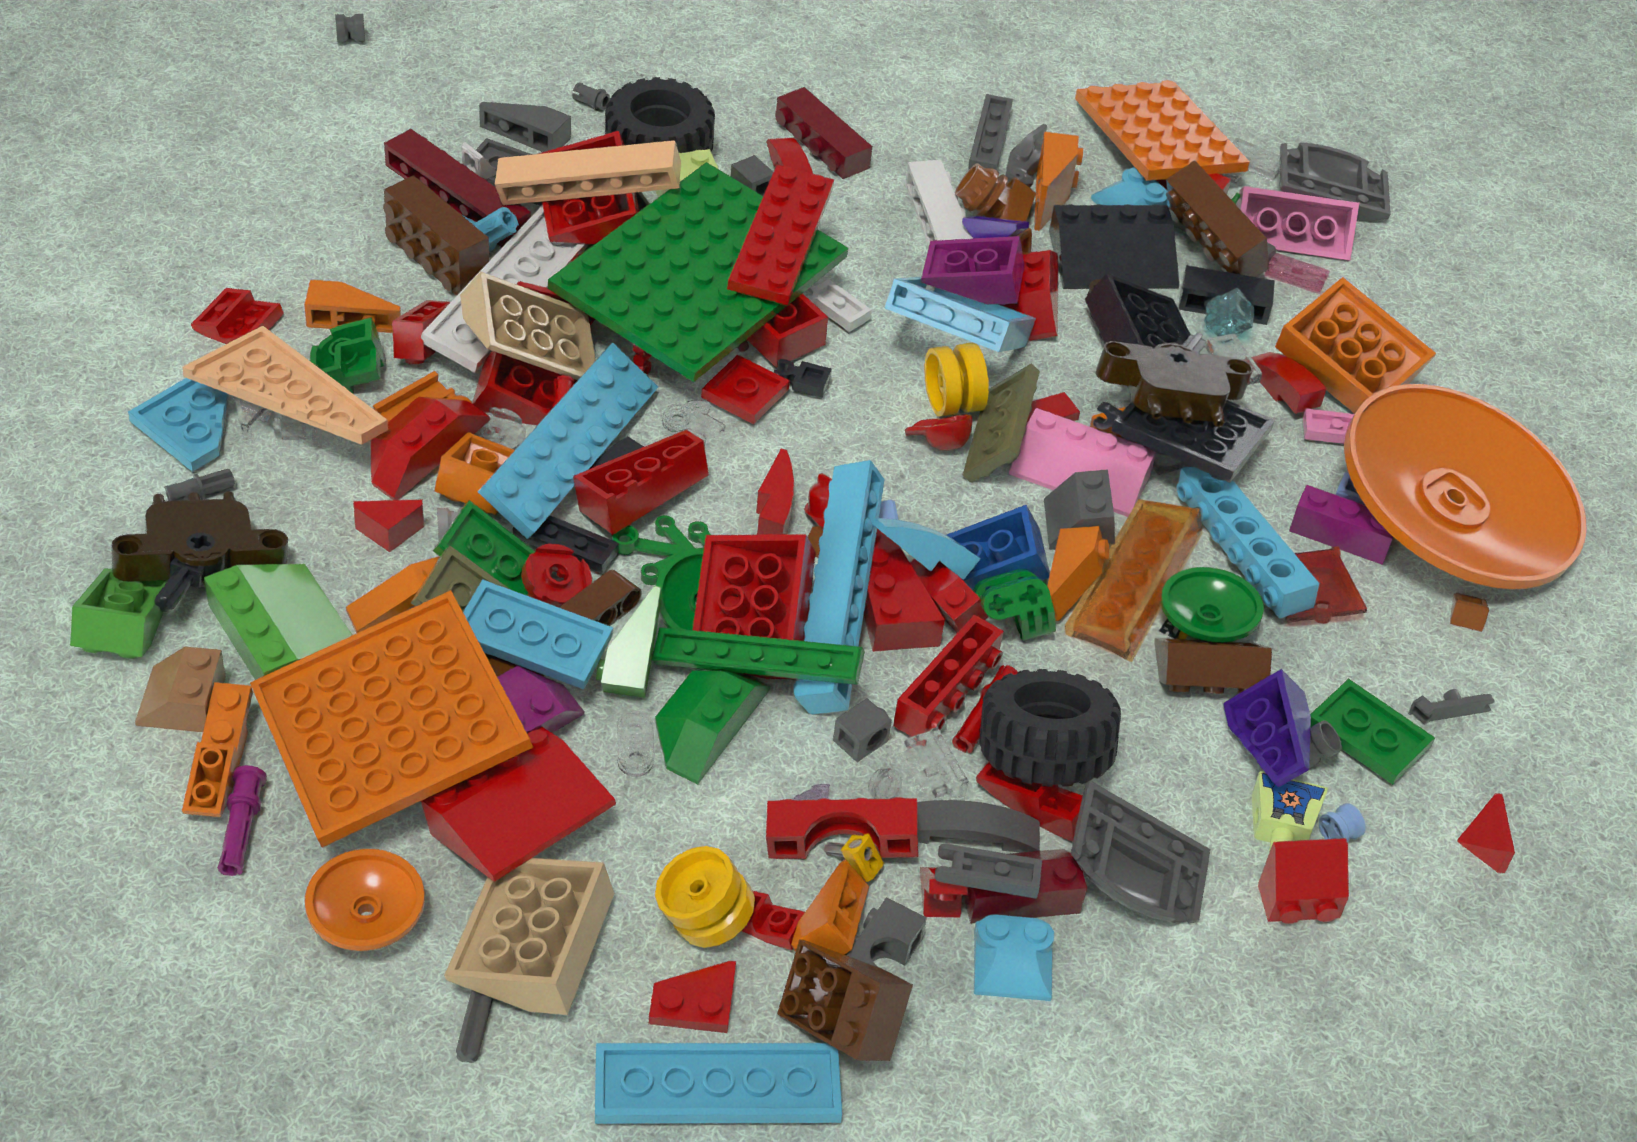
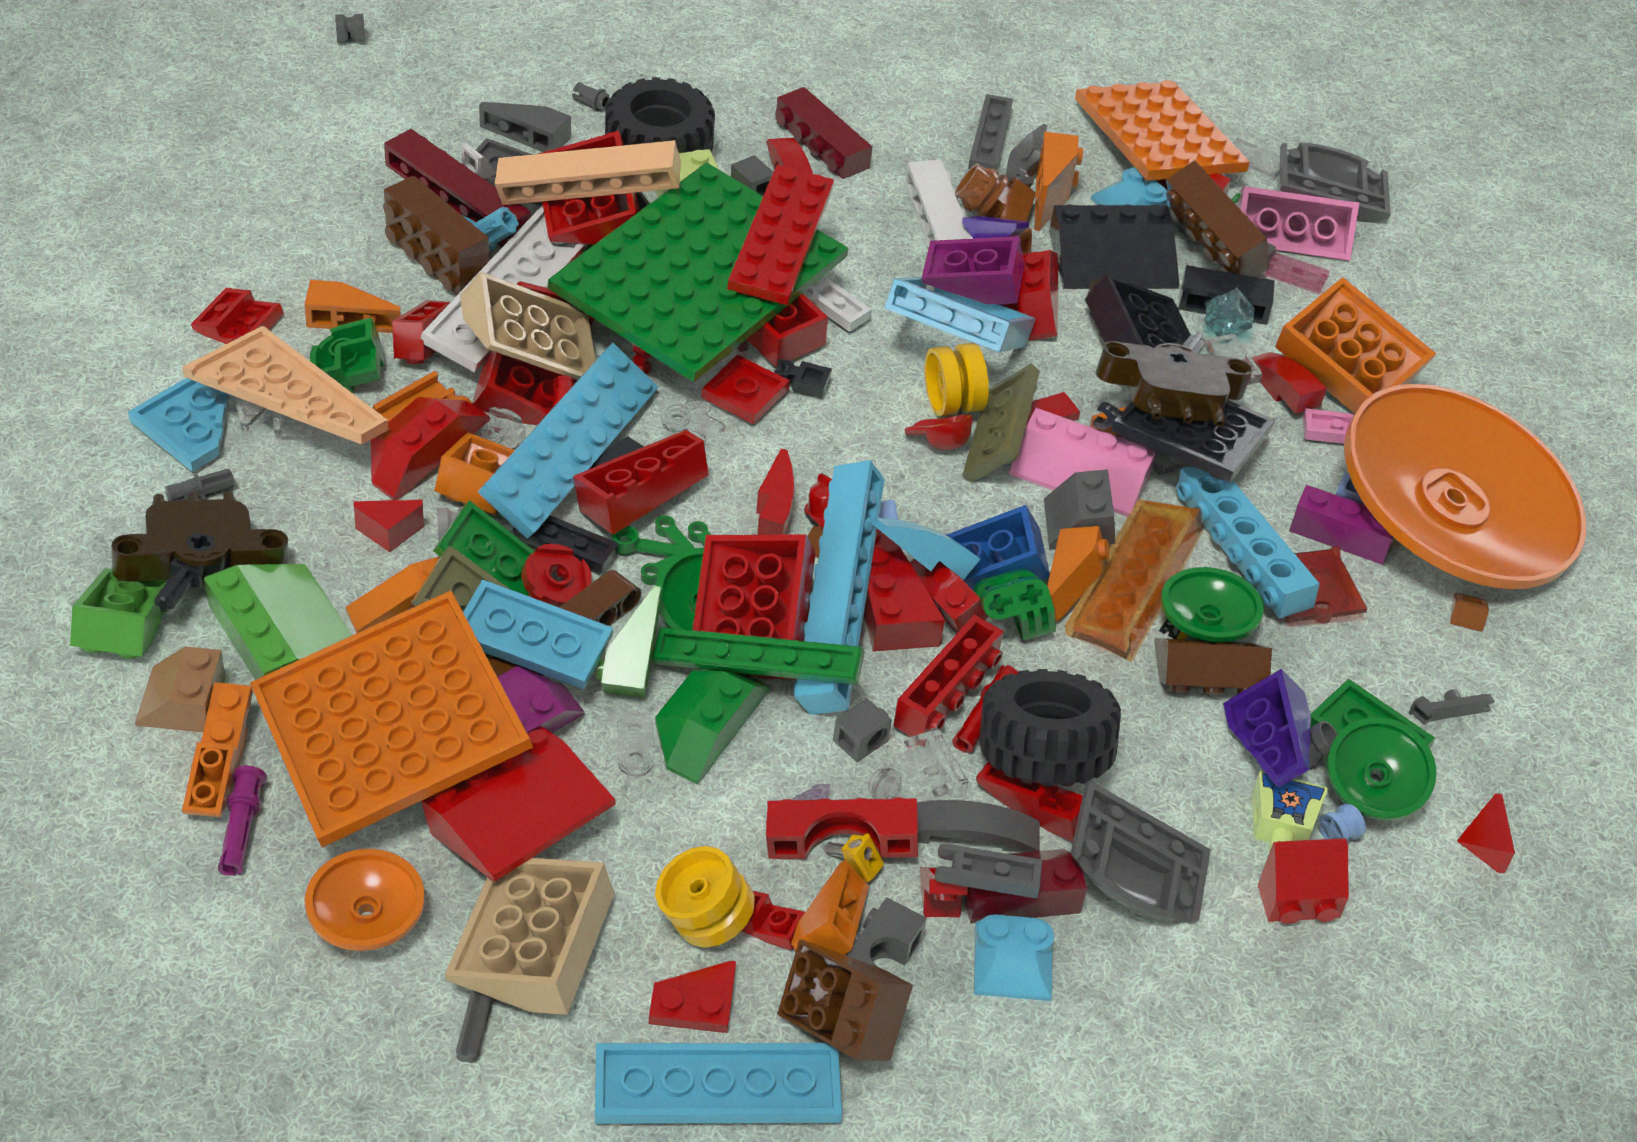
(1392, 753): none -> green dish

